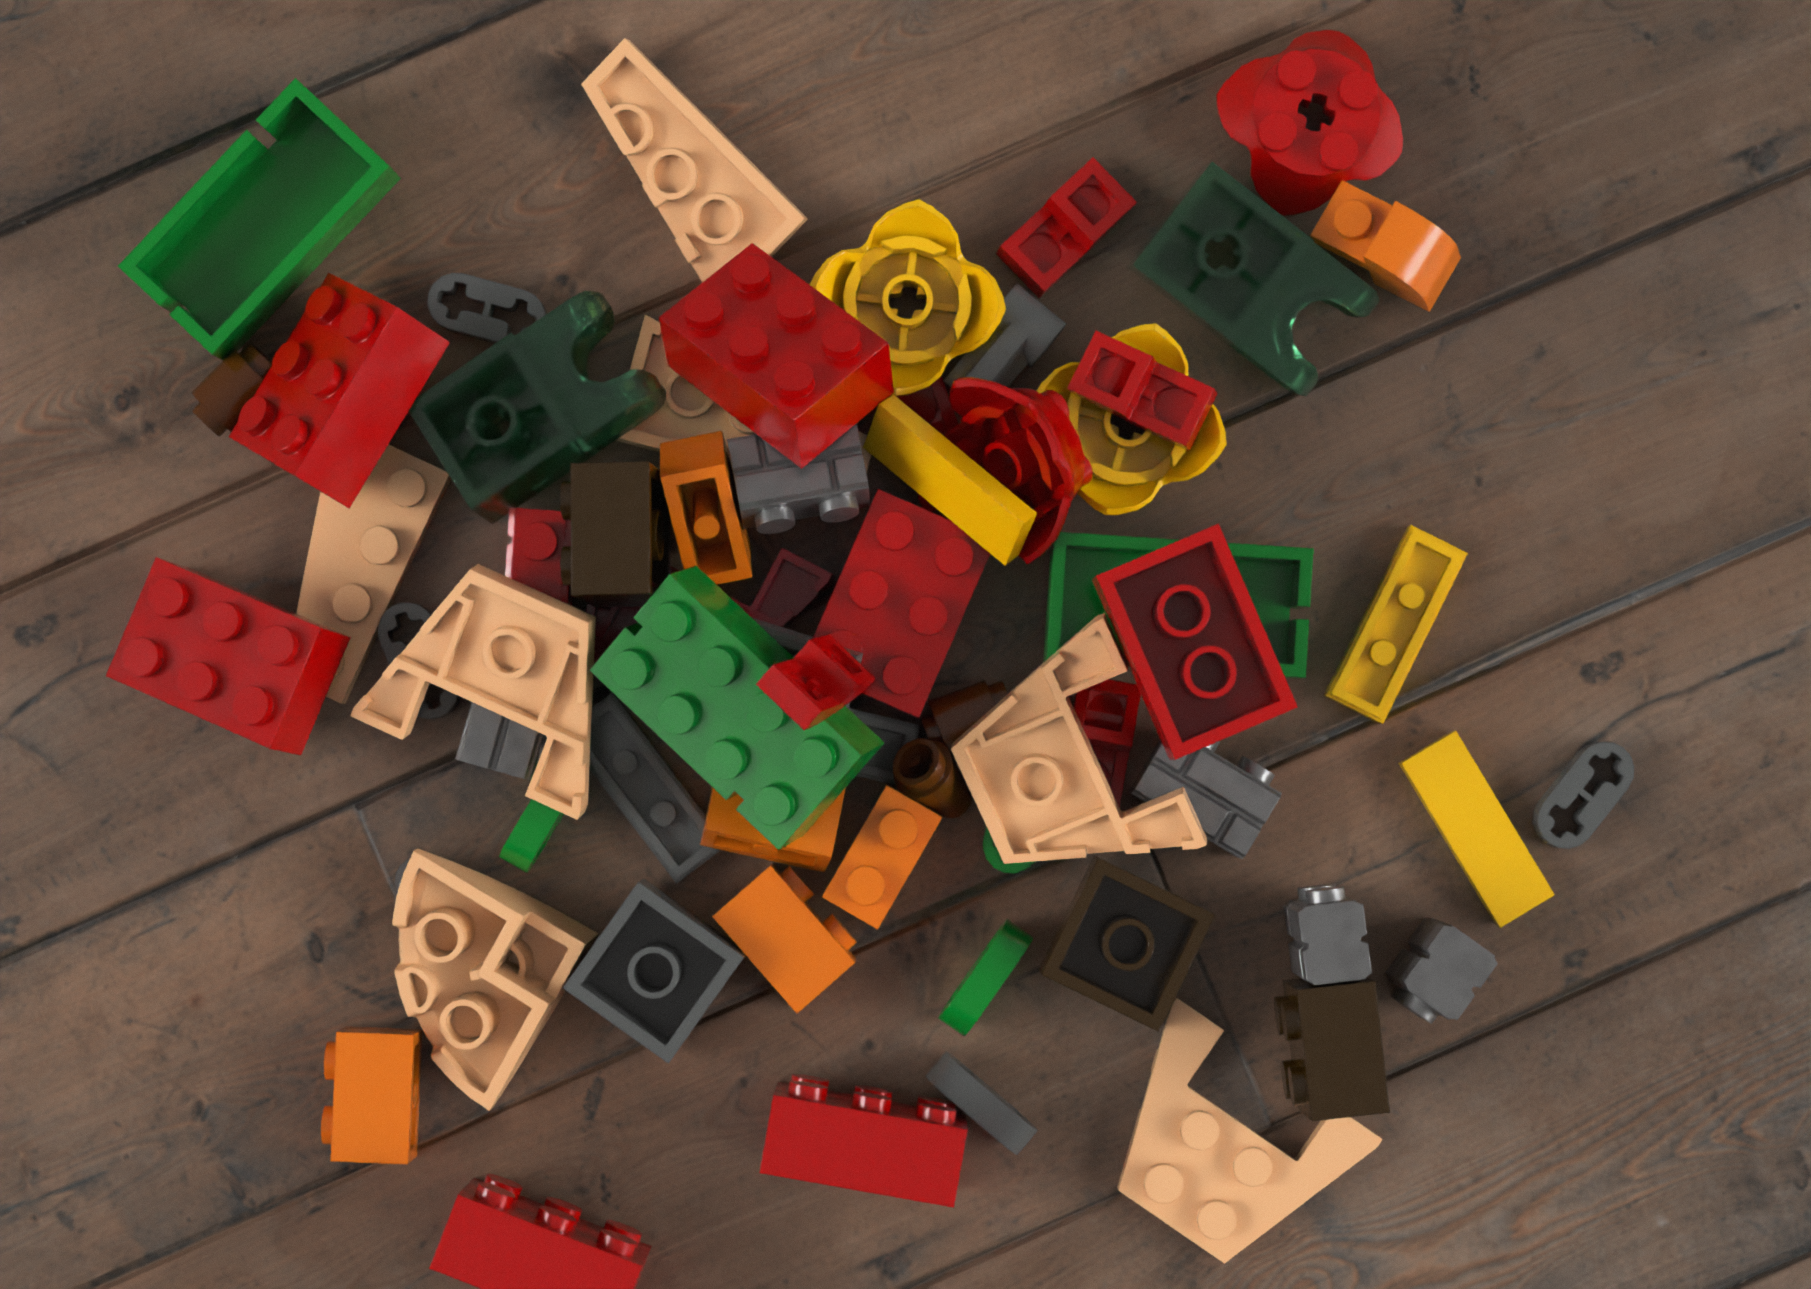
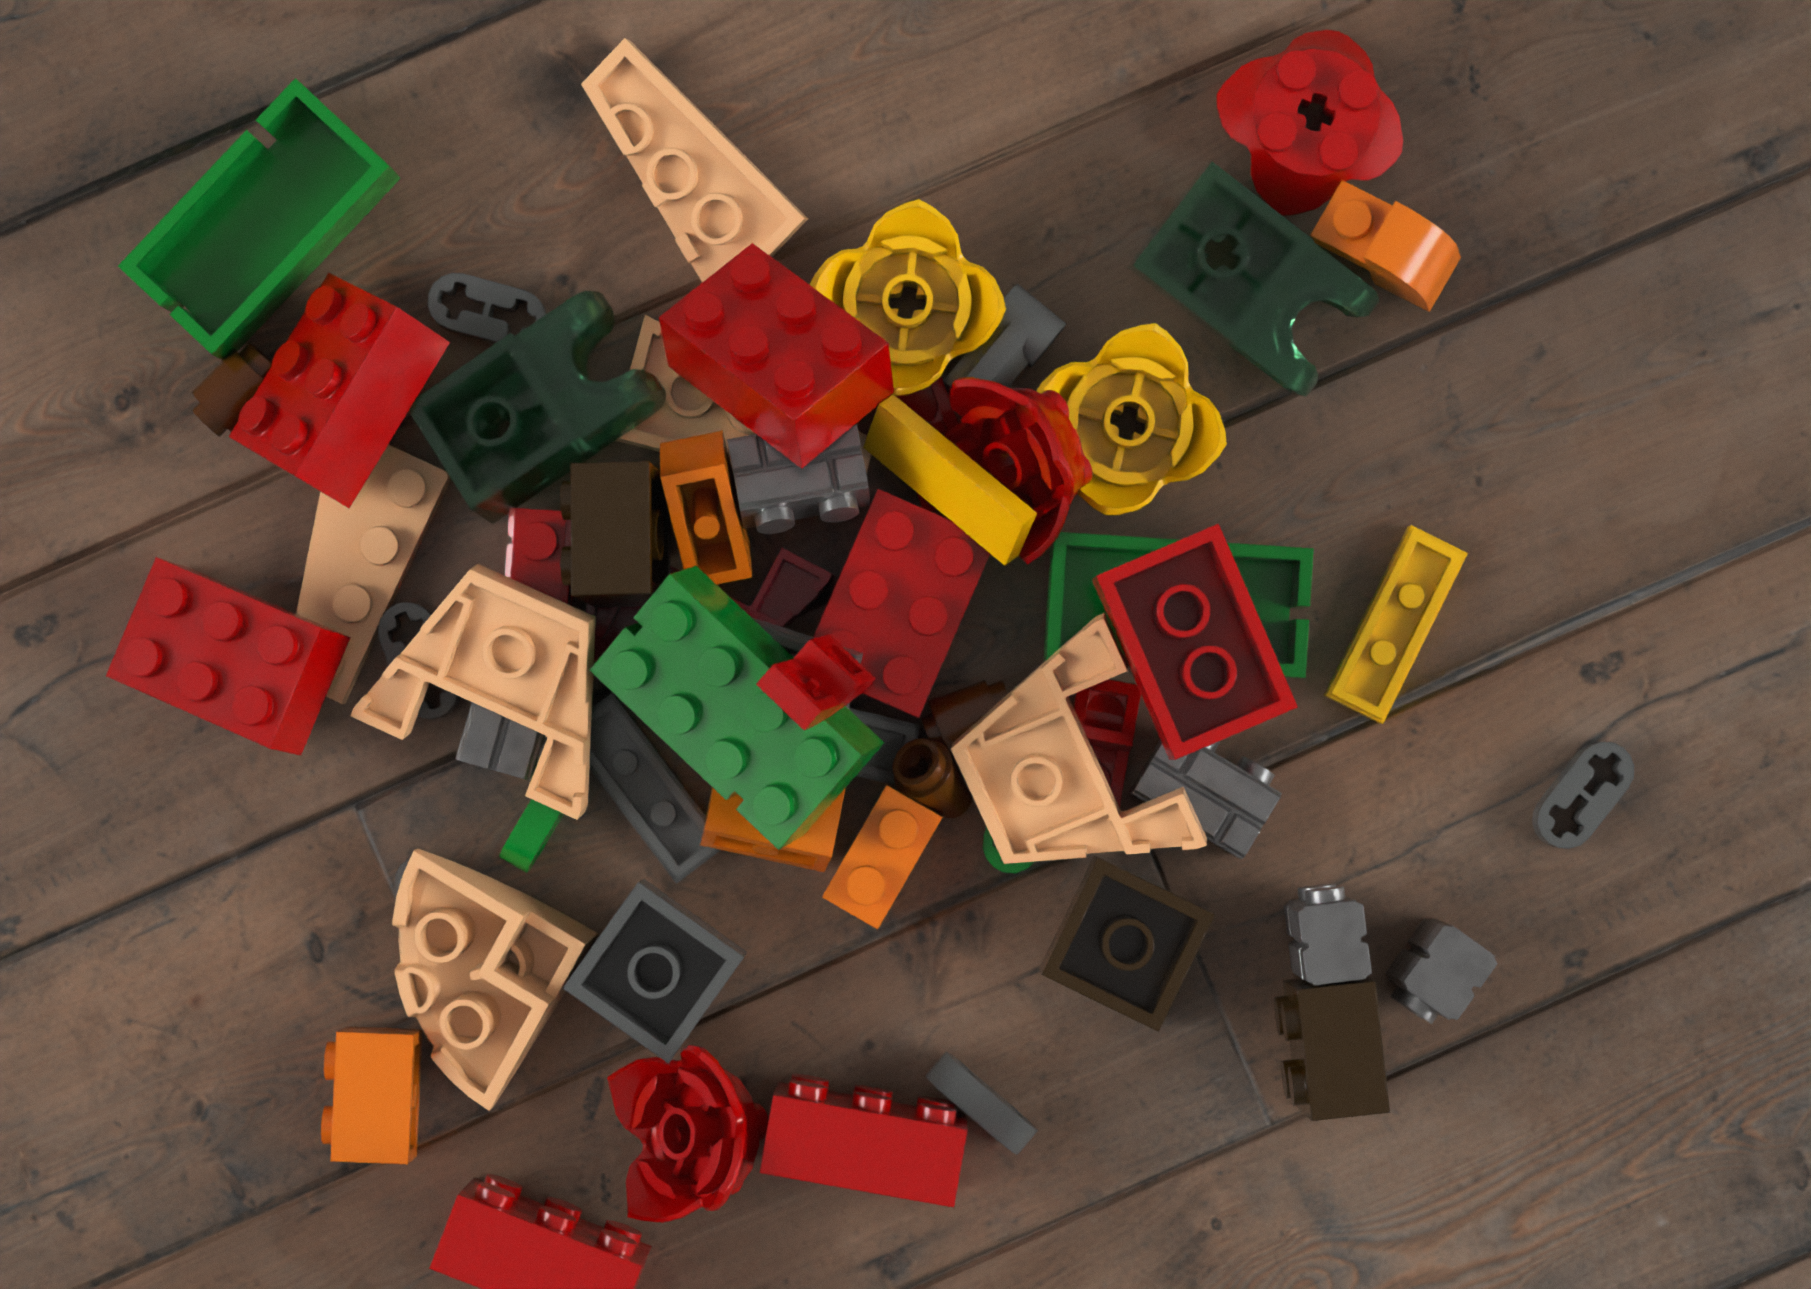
(694, 1133): none -> red brick
(787, 936): orange brick -> none
(985, 977): green beam -> none
(1066, 227): red slope -> none
(1142, 390): red slope -> none
(1209, 1169): light nougat wing -> none
(1476, 829): yellow tile -> none

